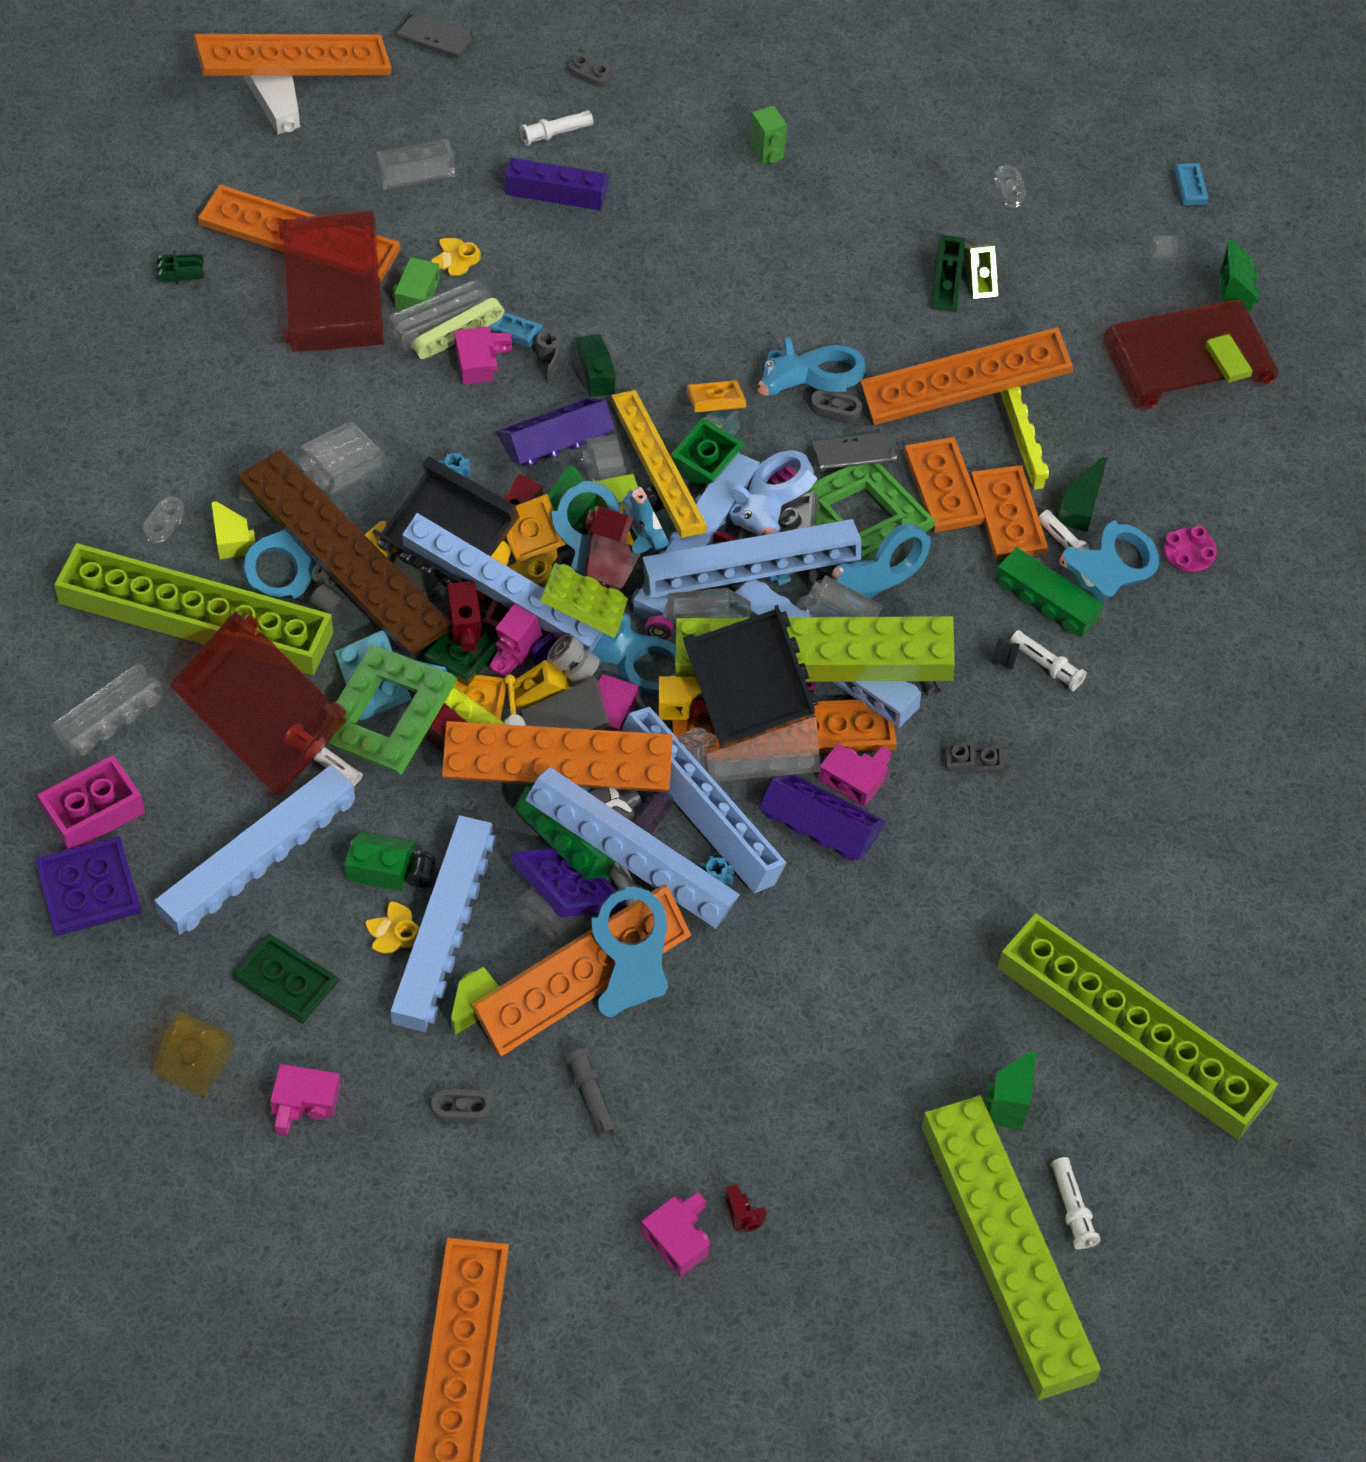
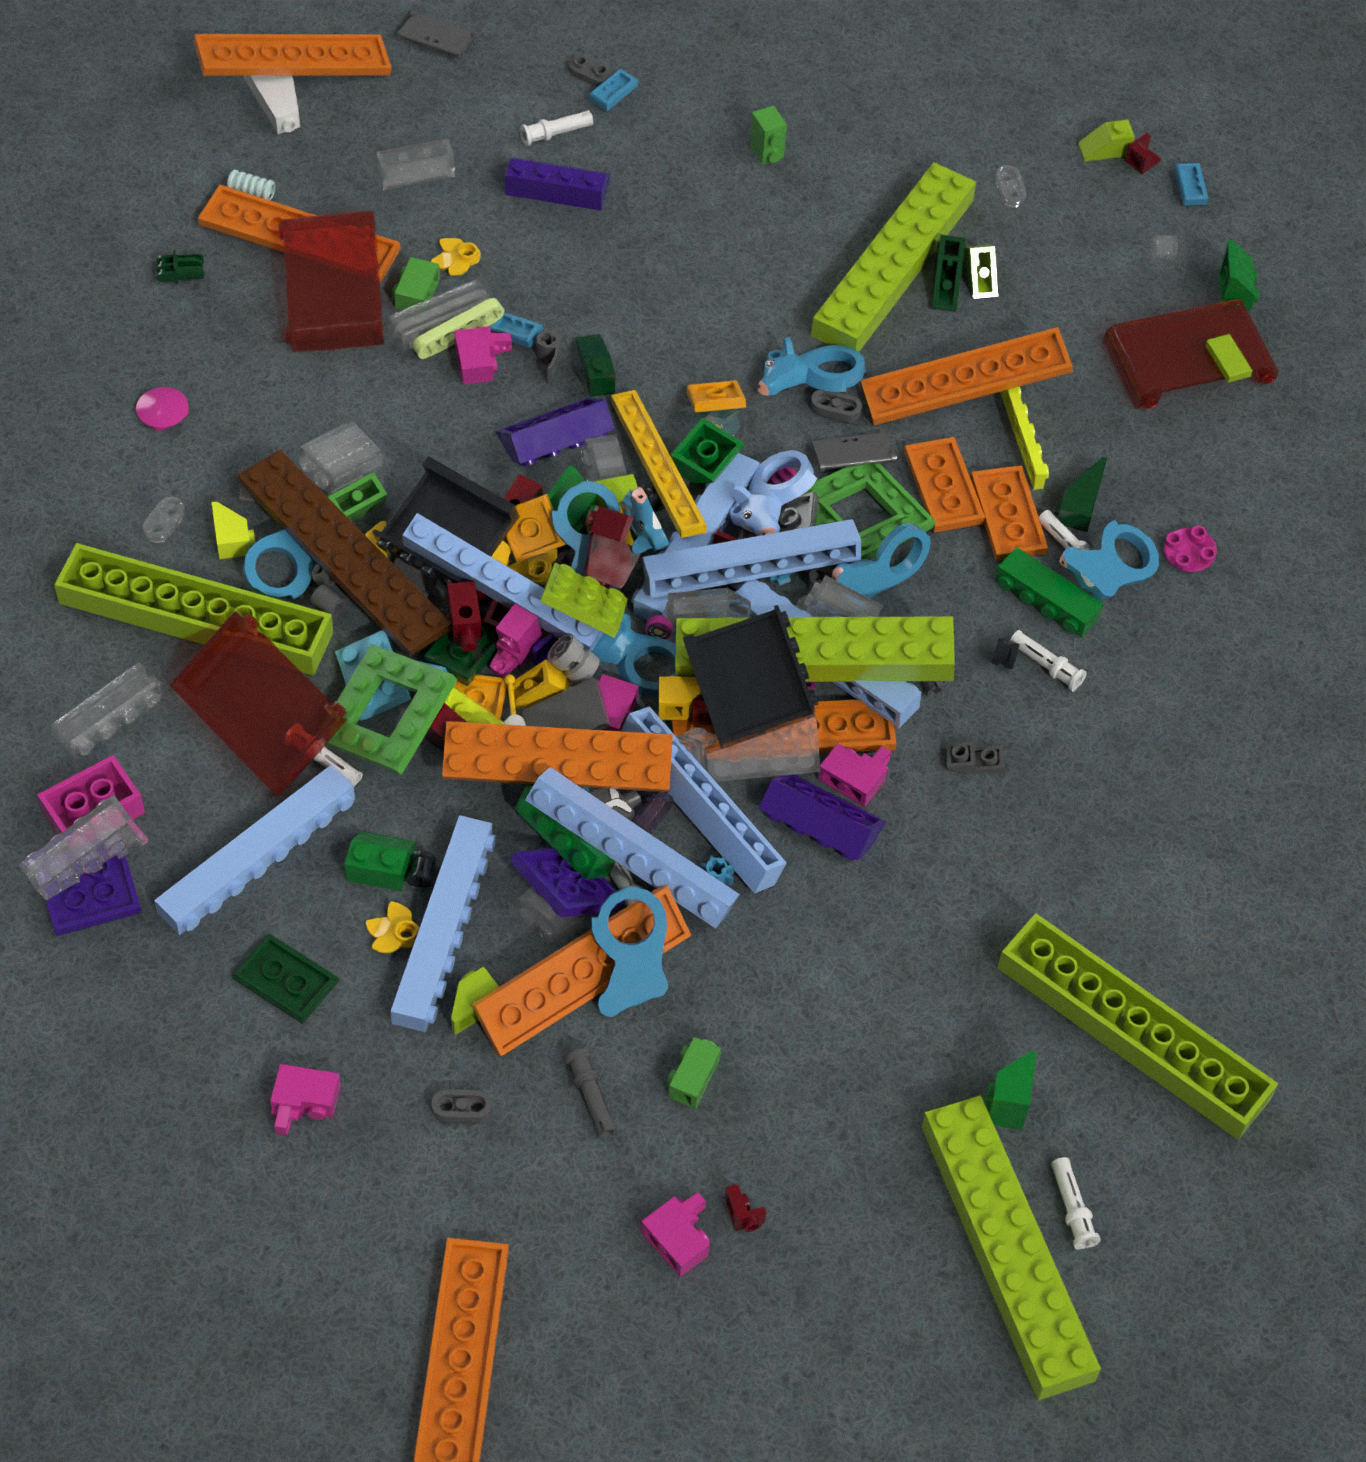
(83, 848): none -> clear wedge
(162, 408): none -> dark pink dish
(192, 1054): clear yellow slope -> none
(251, 185): none -> light aqua piece
(360, 497): none -> bright green brick
(457, 463): dark azure gear -> none
(613, 90): none -> dark azure plate
(694, 1072): none -> bright green brick
(893, 258): none -> lime brick
(1107, 141): none -> lime slope
(1140, 156): none -> dark red panel

